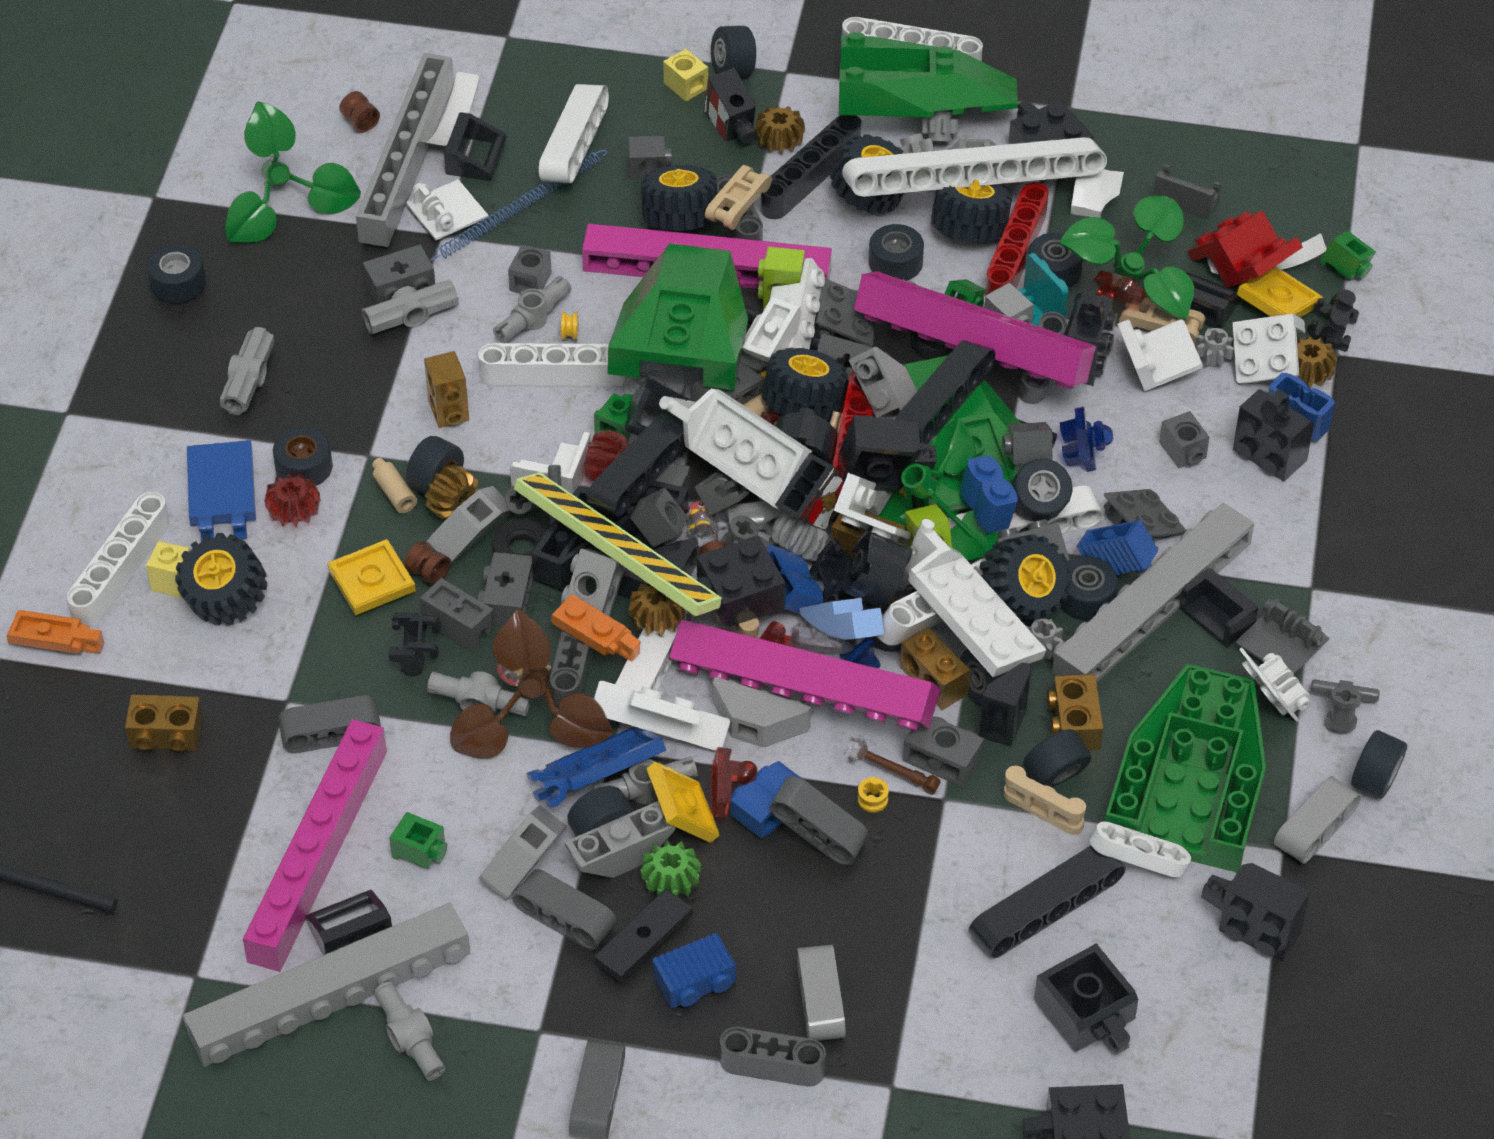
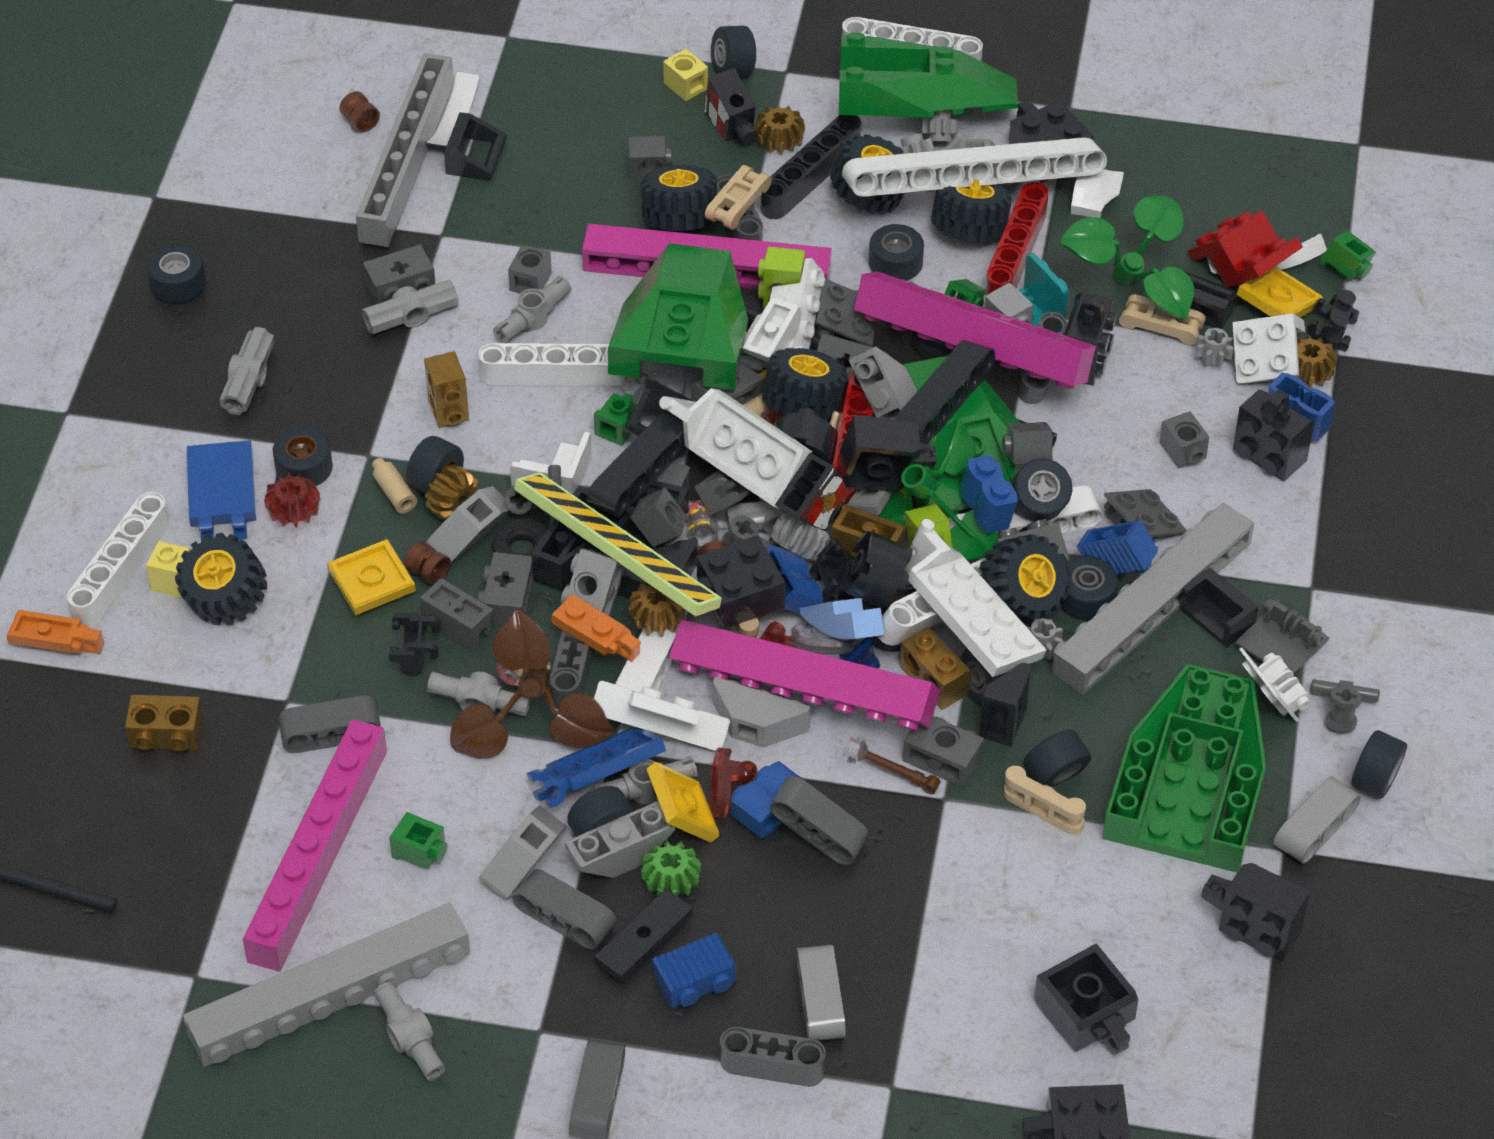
(265, 135): green plant -> none
(352, 930): black tile -> none
(435, 257): medium blue piece -> none
(445, 208): white hinge -> none
(569, 325): yellow bush -> none
(573, 133): white beam -> none
(603, 451): clear red gear -> none
(853, 501): white bracket -> none
(875, 786): yellow bush -> none
(1045, 901): black beam -> none
(1059, 259): black wheel -> none
(1077, 708): pearl gold brick -> none
(1087, 438): clear blue hips -> none
(1119, 287): clear red piece -> none
(1123, 845): white beam -> none
(1161, 353): white bracket -> none
(1186, 194): dark grey hinge -> none

